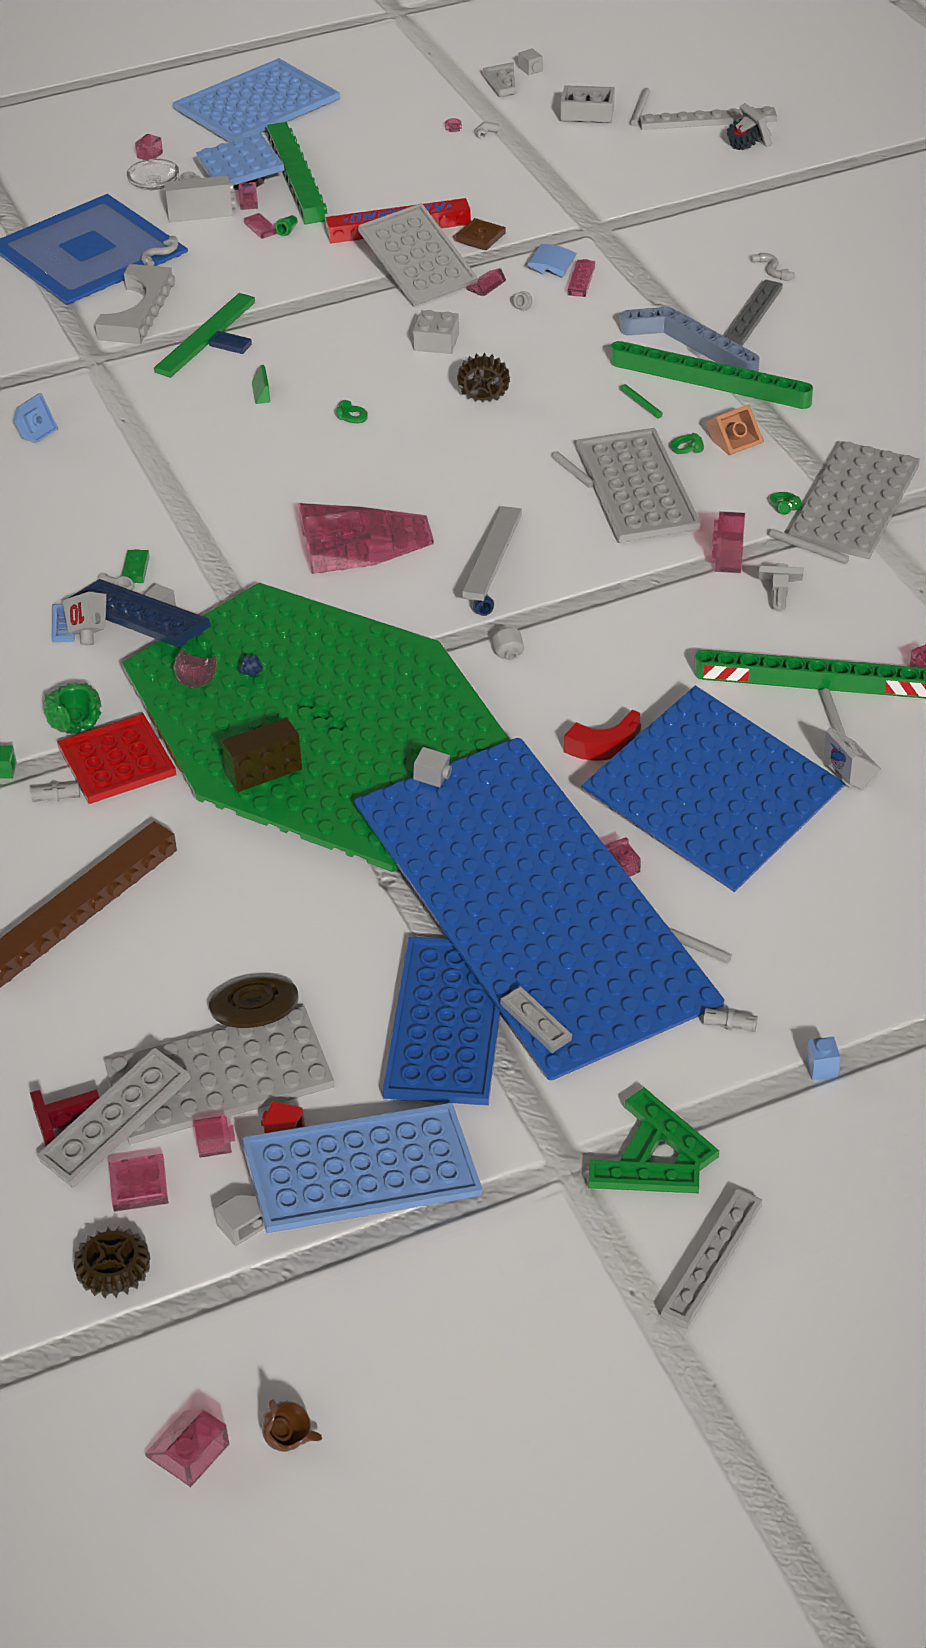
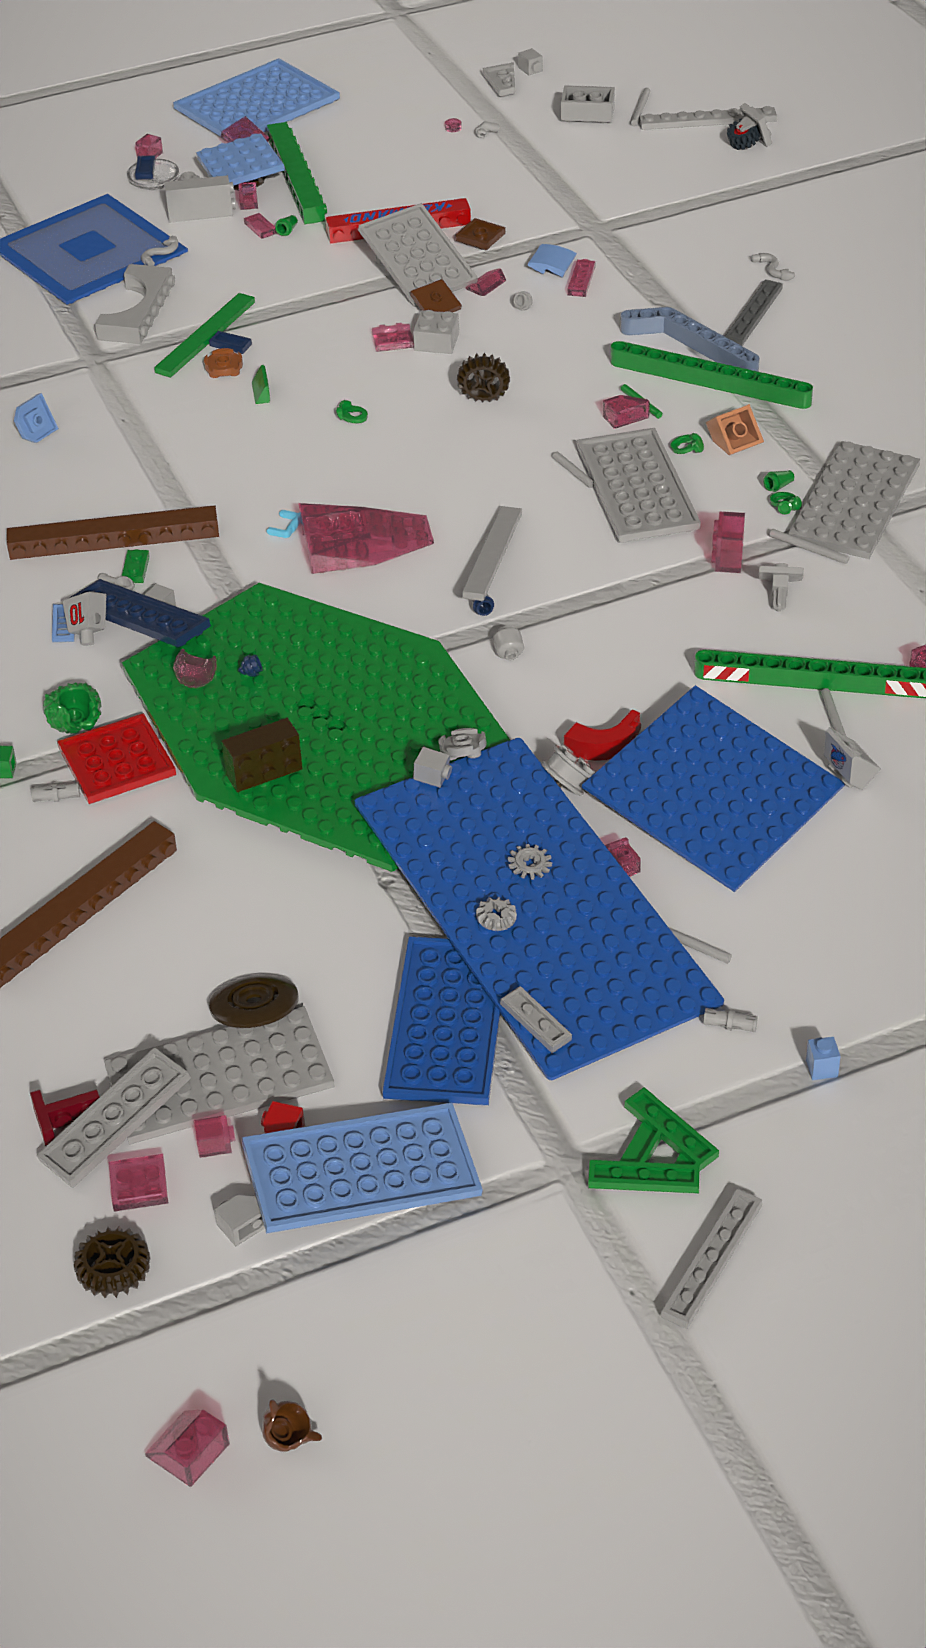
(112, 532): none -> reddish brown brick
(145, 167): none -> dark blue tile
(223, 363): none -> dark orange plate
(241, 129): none -> clear pink plate
(290, 529): none -> medium azure piece
(392, 337): none -> clear pink plate
(436, 297): none -> reddish brown plate
(463, 743): none -> light grey plate
(492, 920): none -> light grey gear
(526, 854): none -> light grey gear
(567, 769): none -> light grey wheel
(625, 410): none -> clear pink slope
(778, 479): none -> green cone

